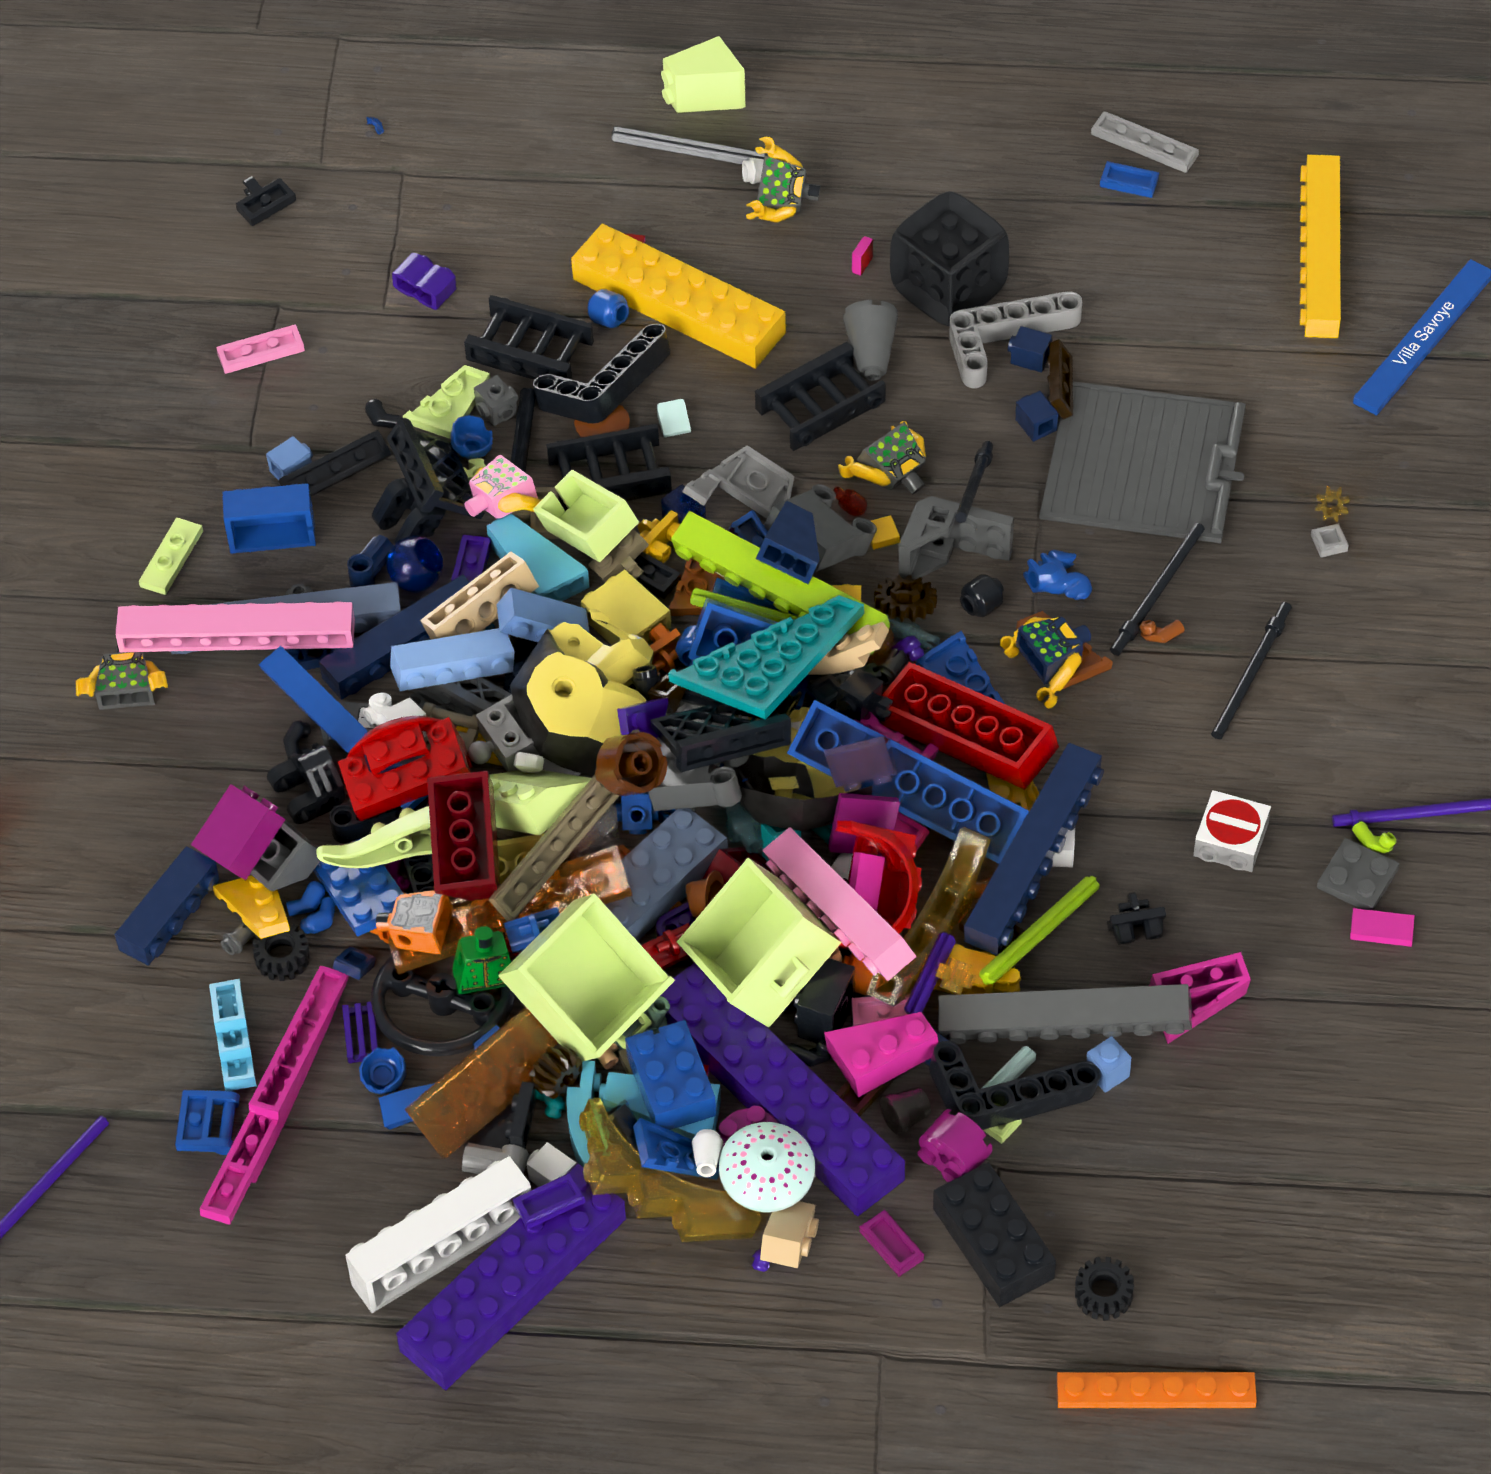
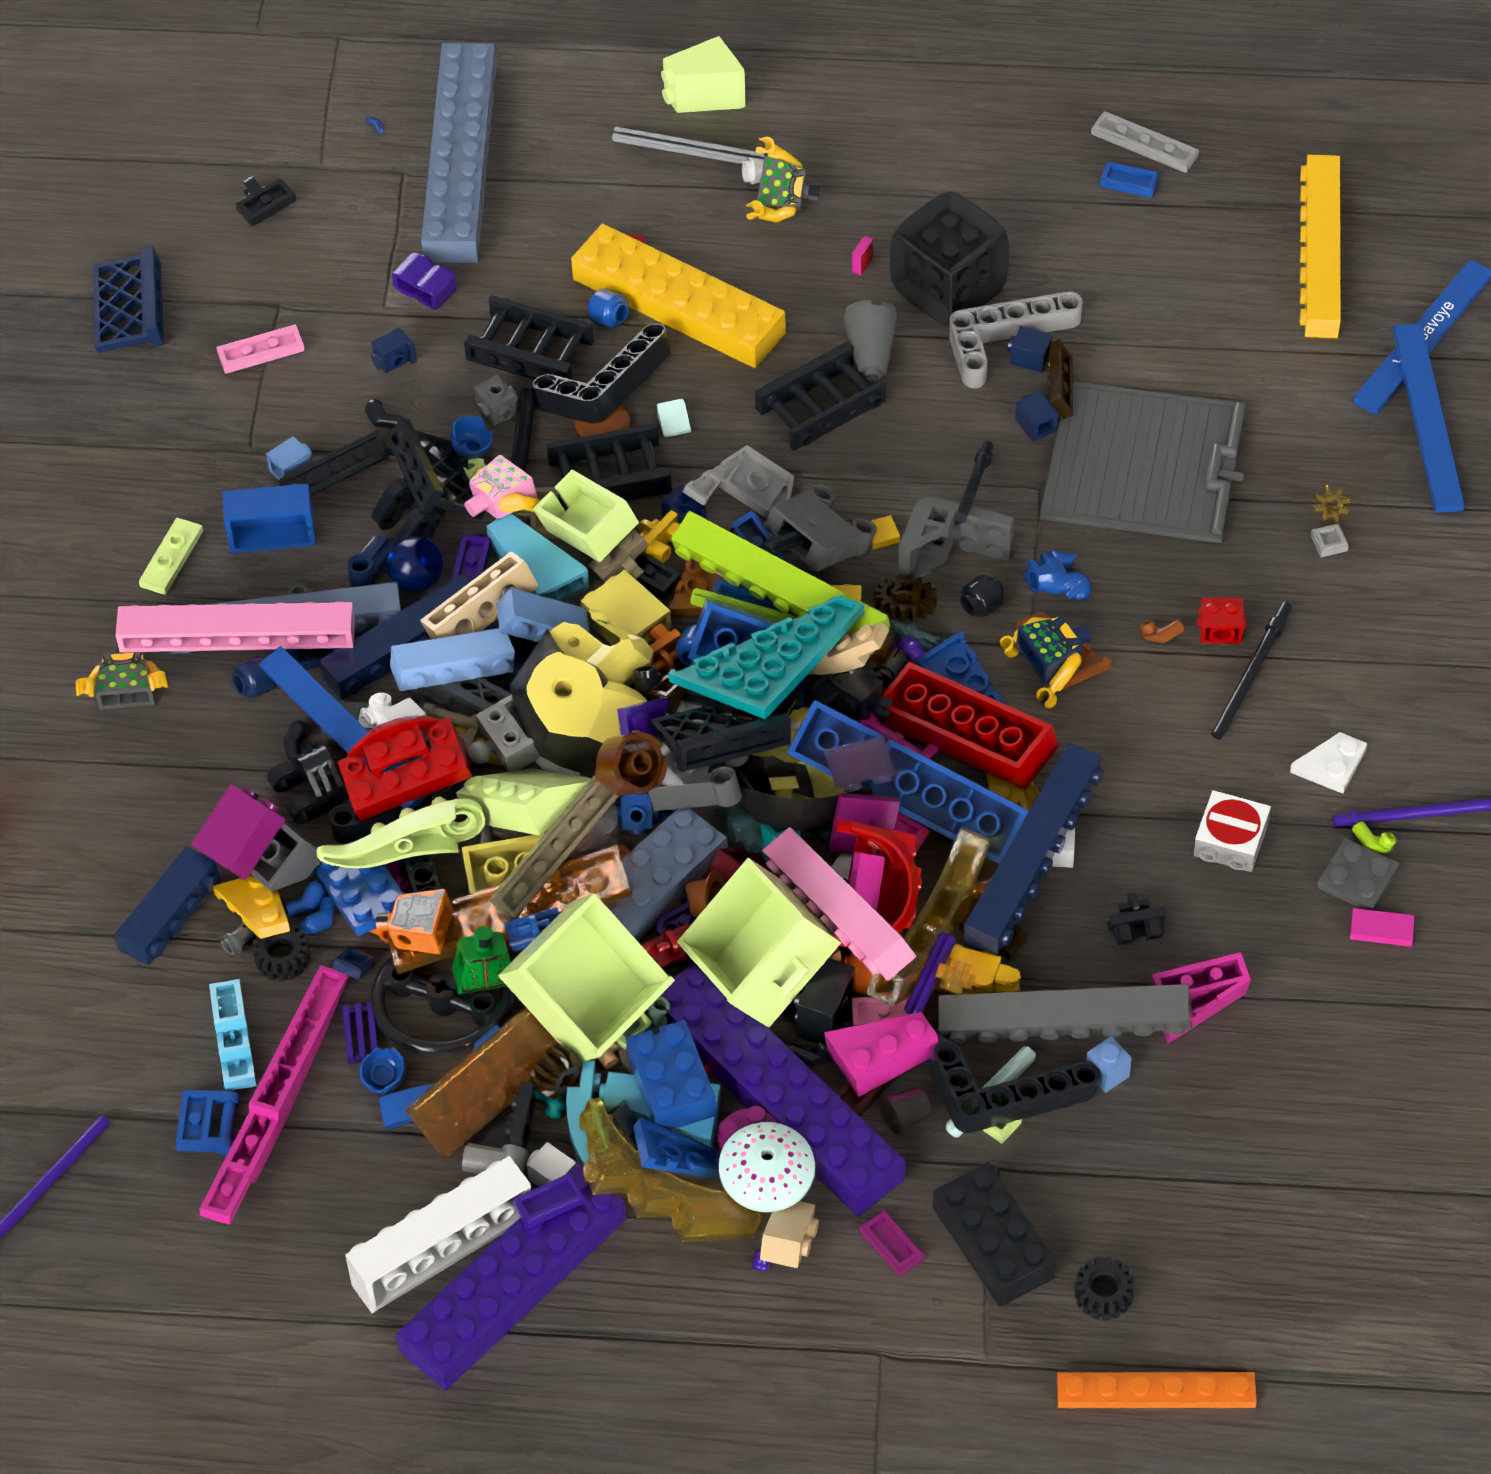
(148, 298): none -> dark blue fence
(250, 678): none -> dark blue head
(393, 350): none -> dark blue brick
(449, 403): yellowish green wing -> none
(459, 153): none -> sand blue brick
(464, 835): dark red slope -> none
(528, 762): white tile -> none
(707, 1150): white cone -> none
(791, 543): dark blue slope -> none
(851, 501): clear red cylinder -> none
(890, 460): torso -> none
(953, 1145): magenta brick -> none
(1039, 930): lime axle -> none
(1131, 627): black bar -> none
(1221, 620): none -> red head
(1331, 762): none -> white wing
(1428, 418): none -> blue tile

